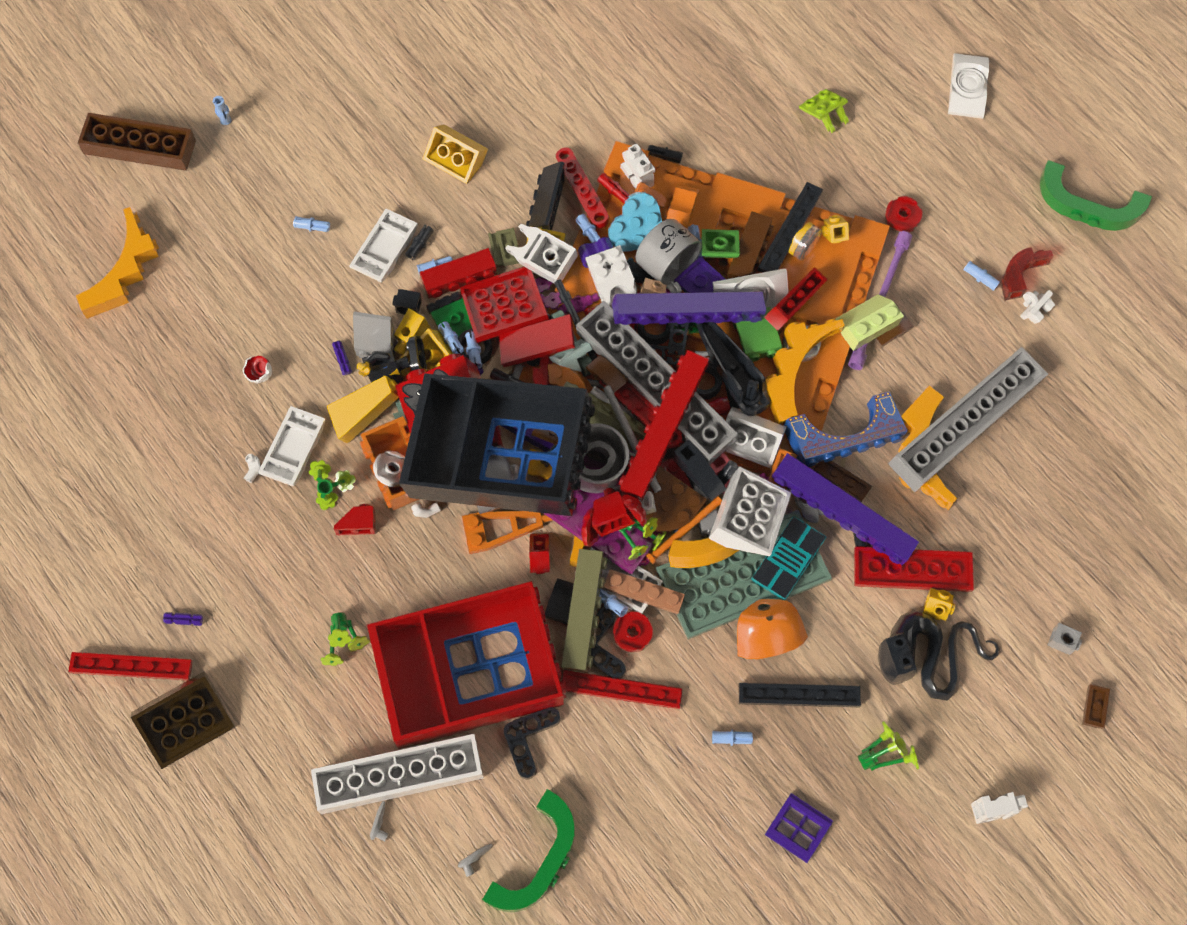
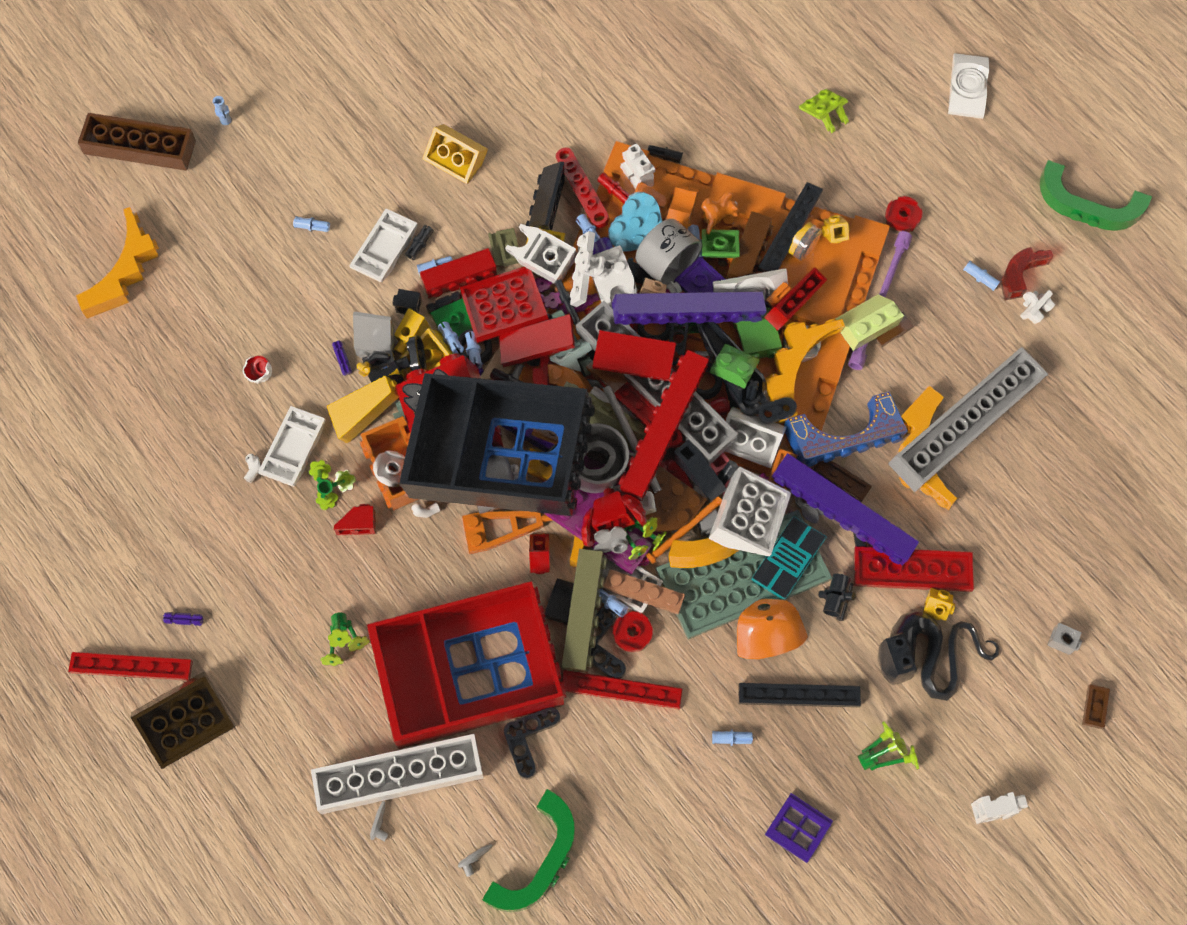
(585, 267): none -> white plate
(611, 540): none -> light grey plate
(634, 355): none -> red tile
(716, 211): none -> orange animal
(734, 366): none -> bright green slope
(776, 410): none -> black plate
(778, 295): none -> orange piece
(838, 596): none -> black pin

